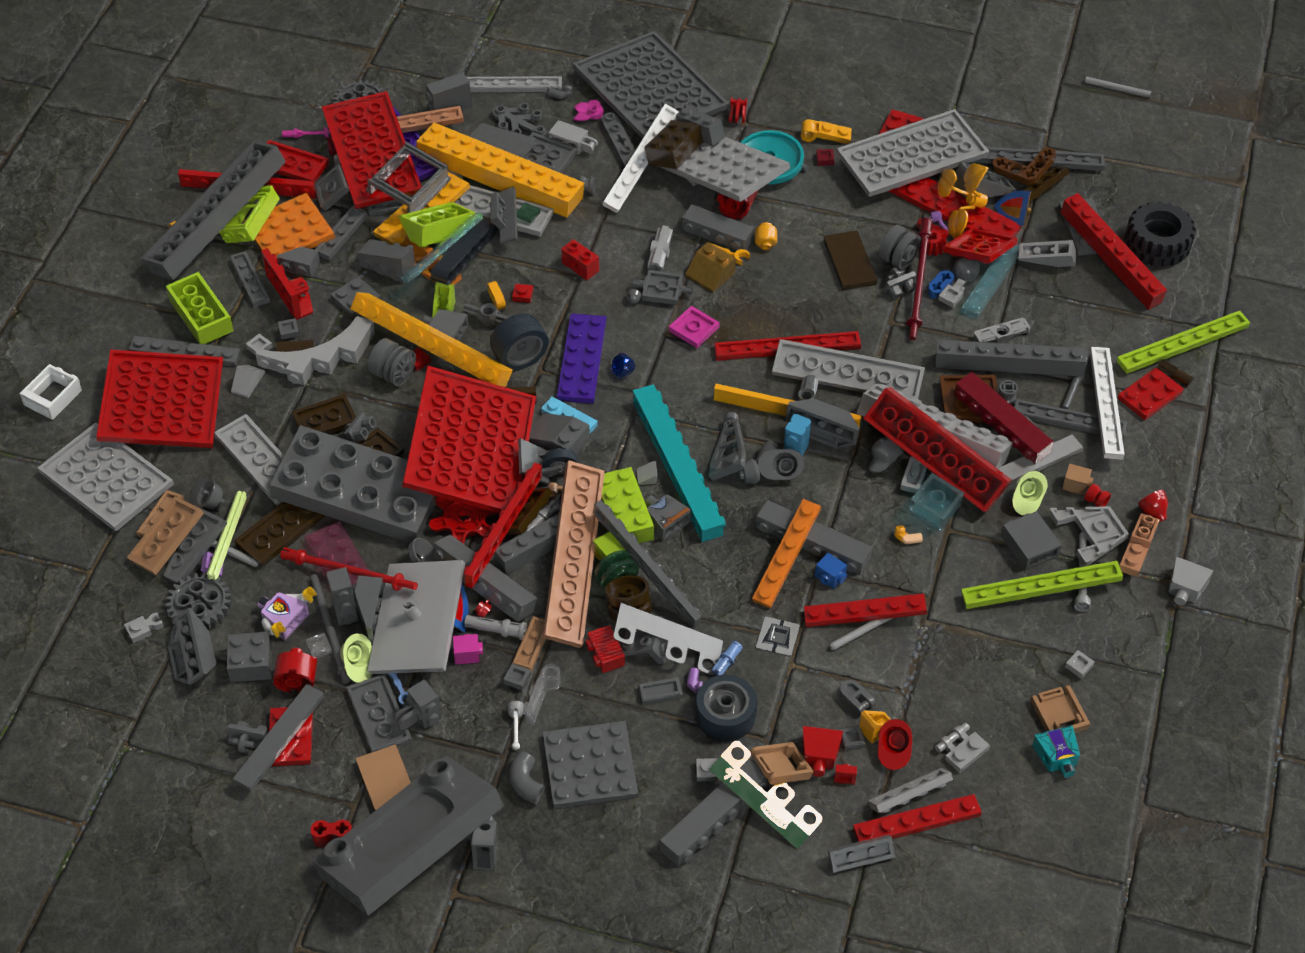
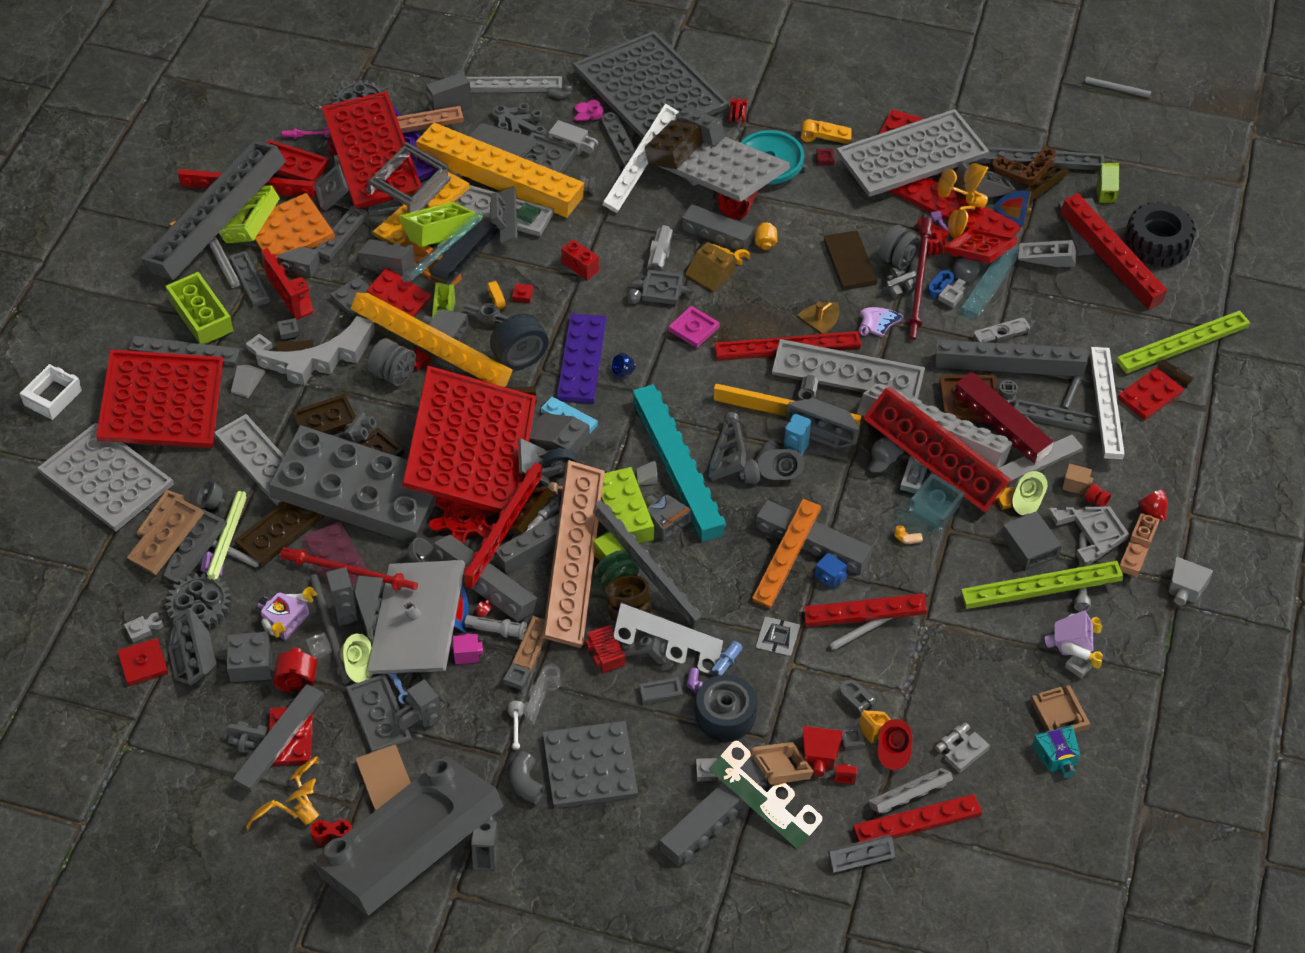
(142, 662): none -> red plate
(224, 263): none -> light grey axle
(304, 808): none -> light orange plant
(400, 294): none -> red plate
(821, 316): none -> pearl gold shield
(878, 320): none -> lavender arm
(1005, 499): none -> light orange tile
(1075, 637): none -> lavender torso
(1108, 183): none -> lime slope

